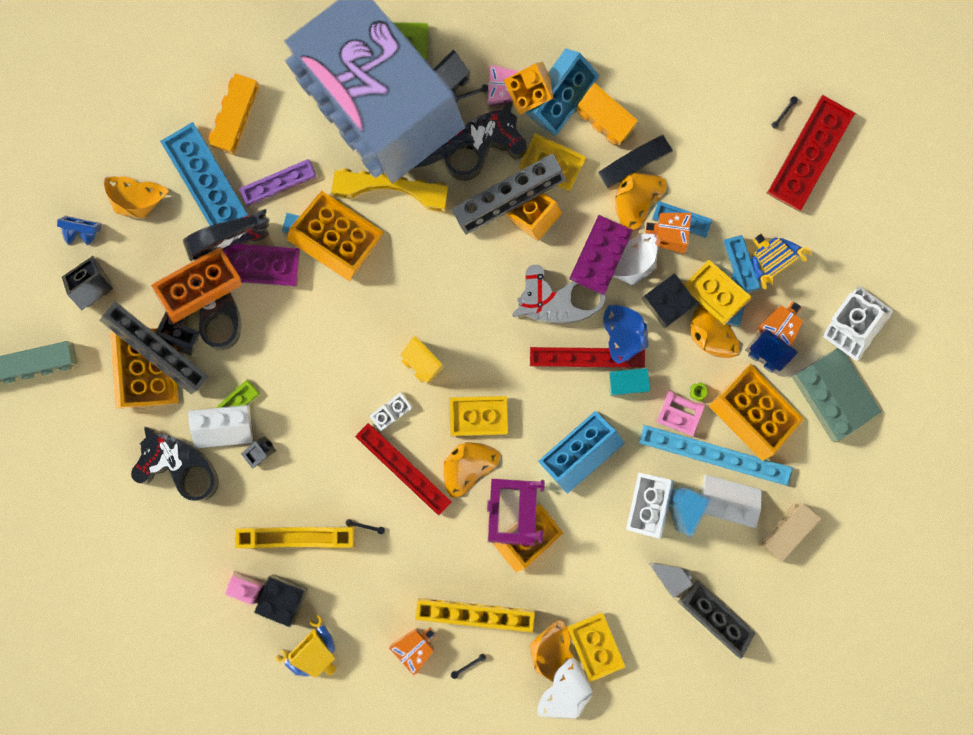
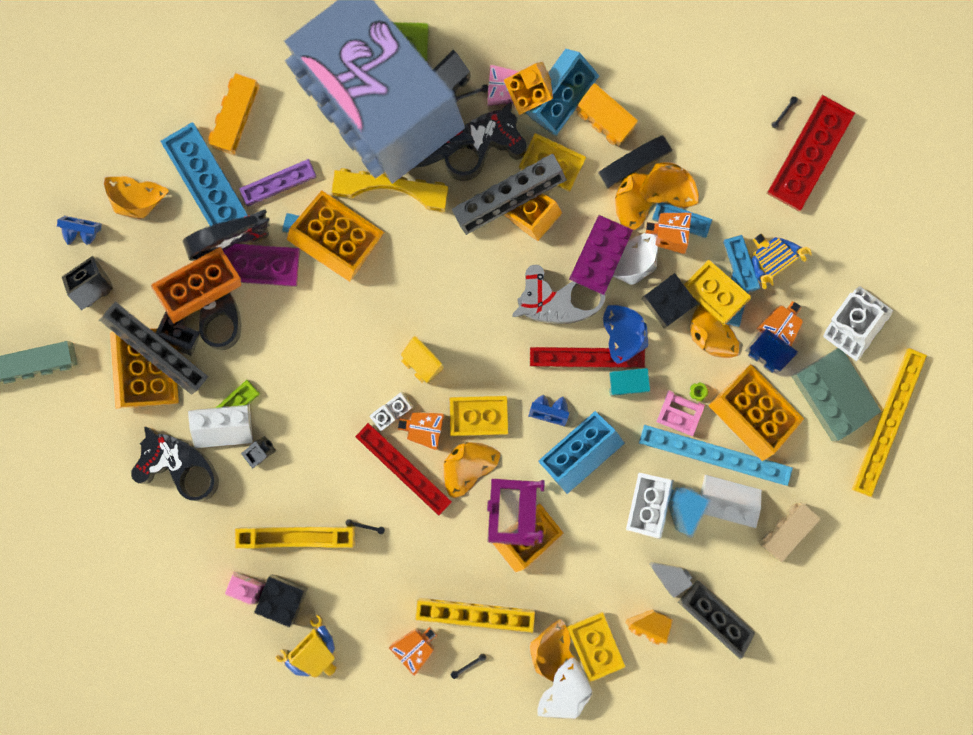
(423, 428): none -> orange torso
(556, 414): none -> blue tile
(652, 624): none -> light orange slope
(669, 184): none -> light orange piece
(889, 422): none -> yellow tile

